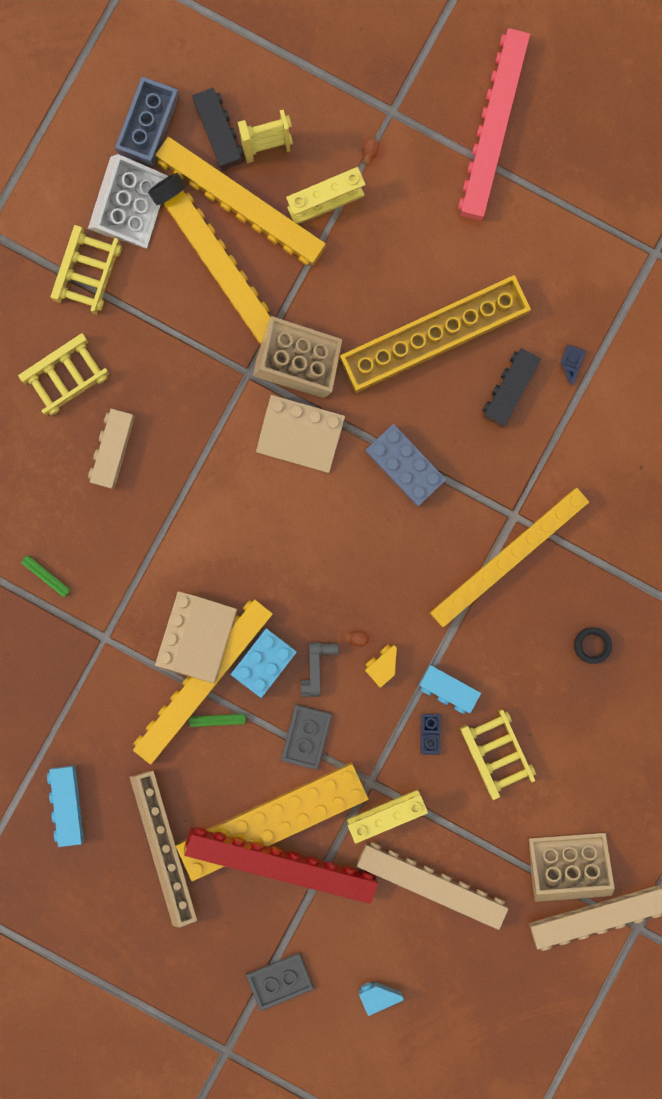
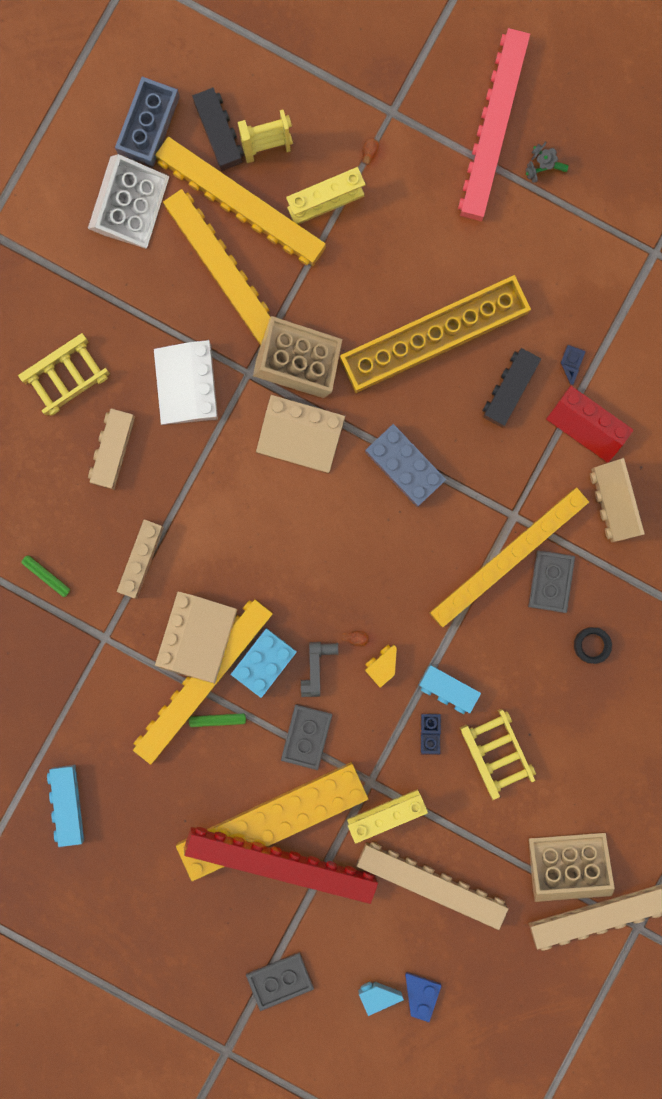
(73, 256): light yellow fence -> none
(140, 559): none -> tan brick
(163, 848): tan brick -> none
(167, 189): black tyre -> none
(186, 383): none -> white slope
(421, 996): none -> blue wing
(547, 161): none -> dark grey plant
(551, 581): none -> dark grey tile
(589, 424): none -> red slope
(617, 501): none -> tan slope

